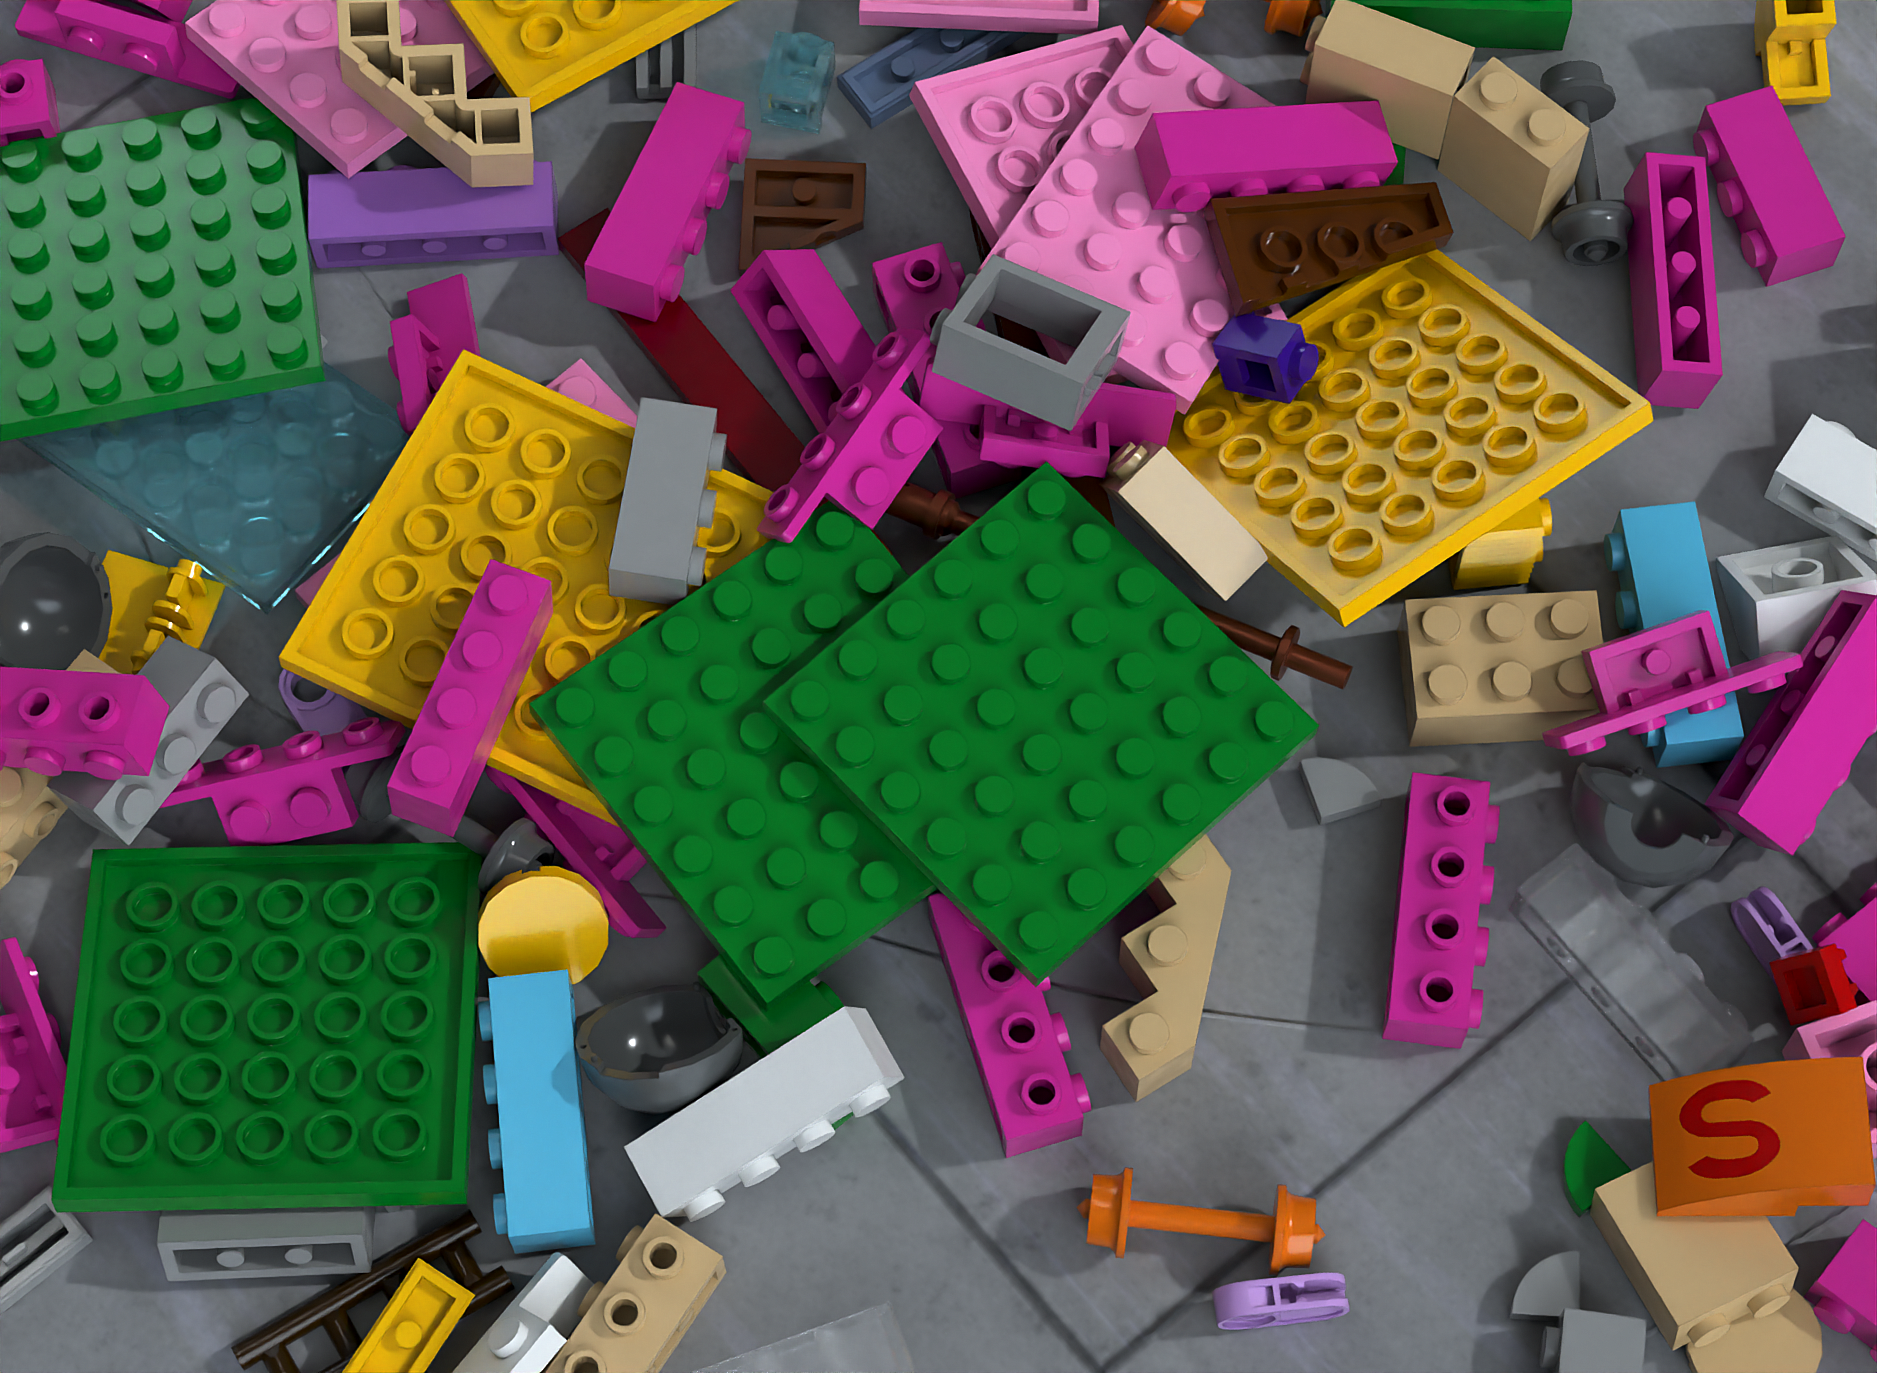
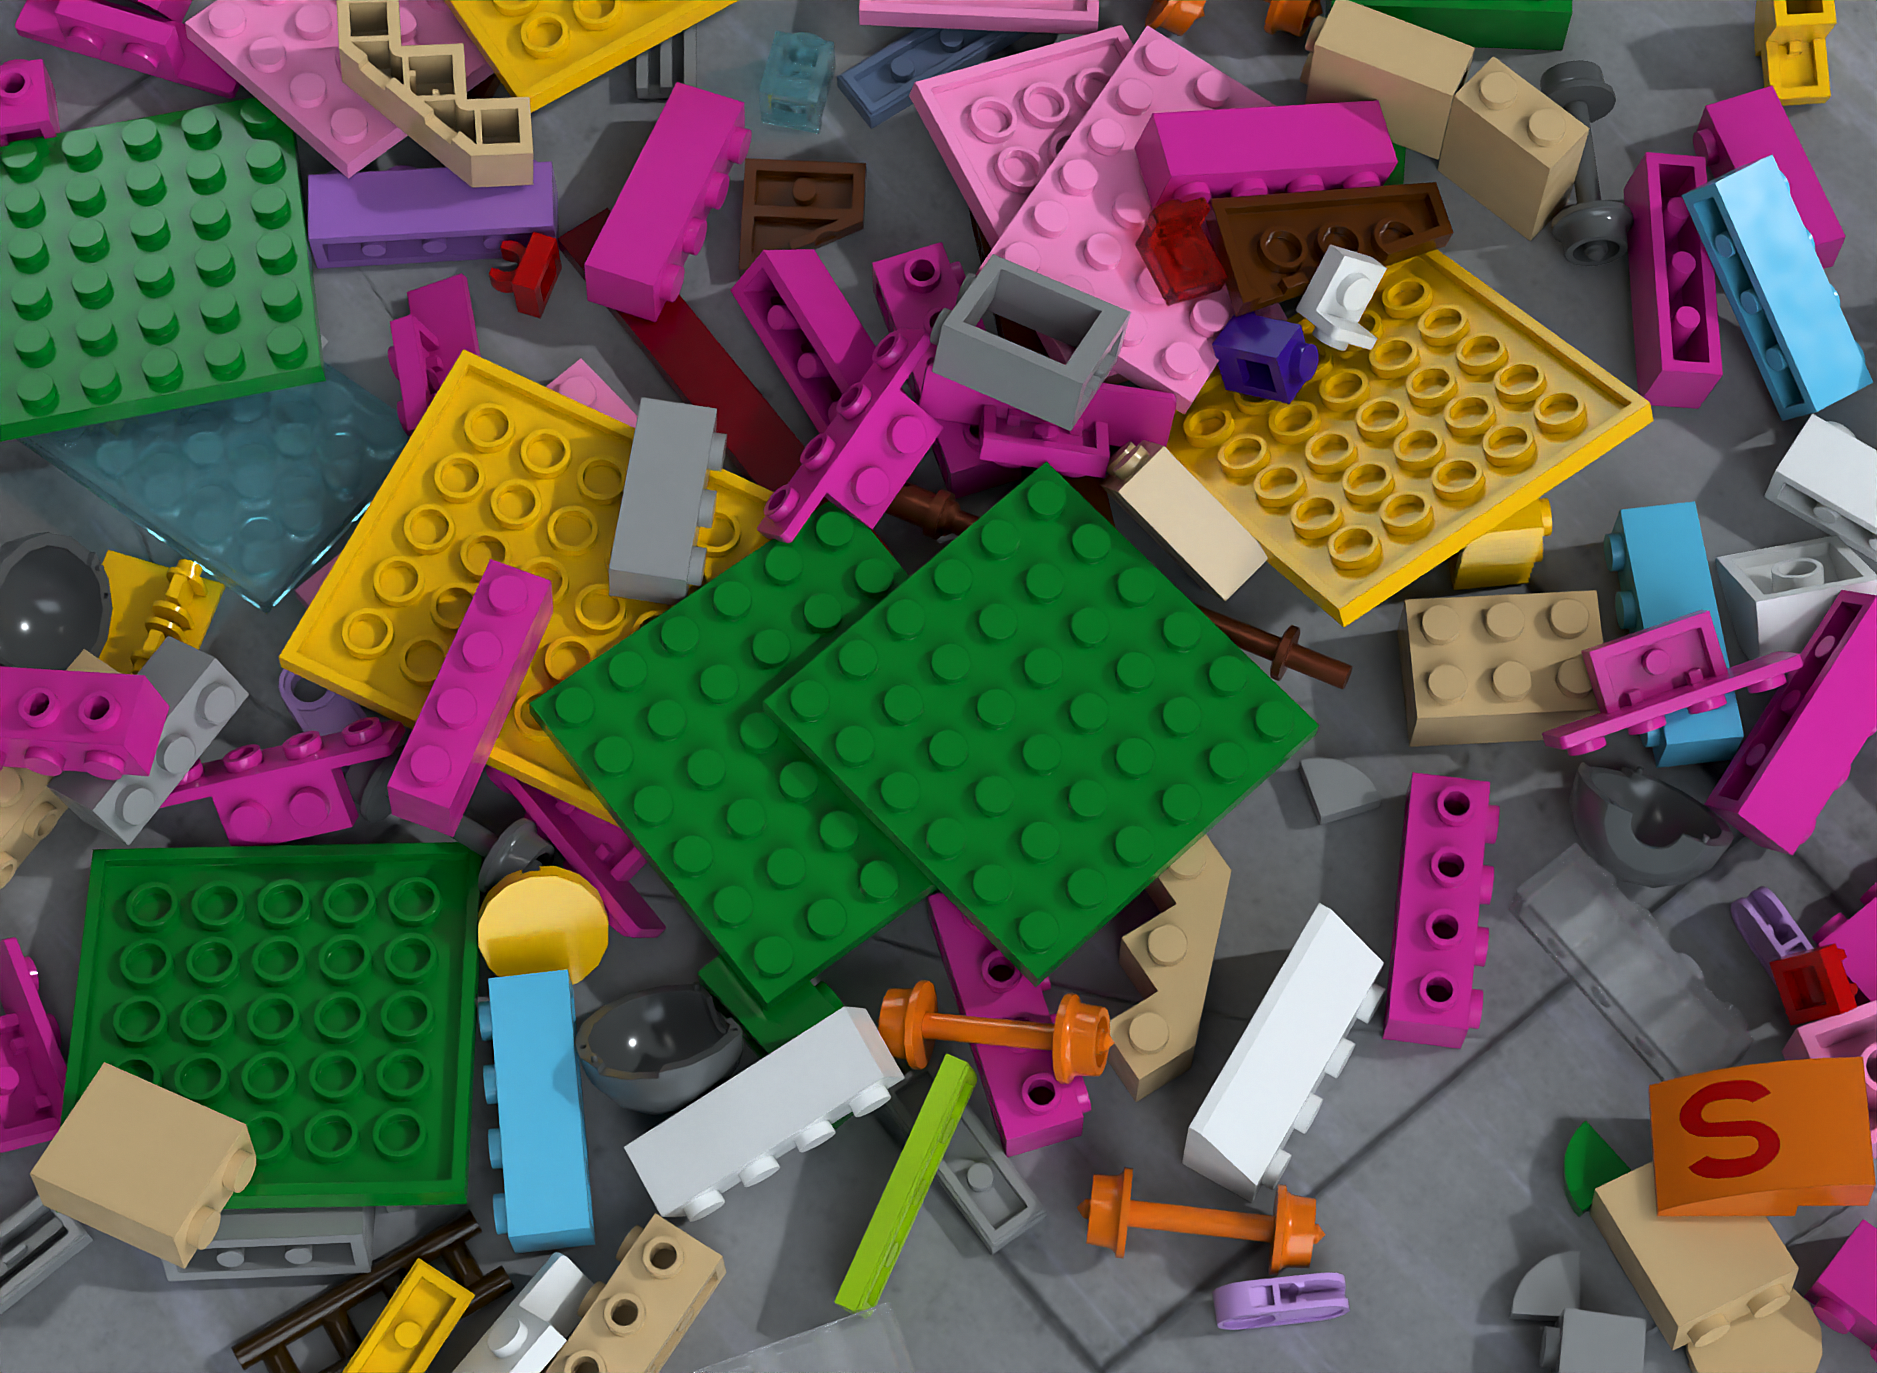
(145, 1165): none -> tan brick
(533, 277): none -> red tile
(907, 1186): none -> lime tile
(973, 1167): none -> light grey tile
(1077, 1039): none -> orange piece
(1180, 252): none -> clear red bracket
(1284, 1057): none -> white slope
(1340, 296): none -> white bracket
(1778, 288): none -> medium azure brick

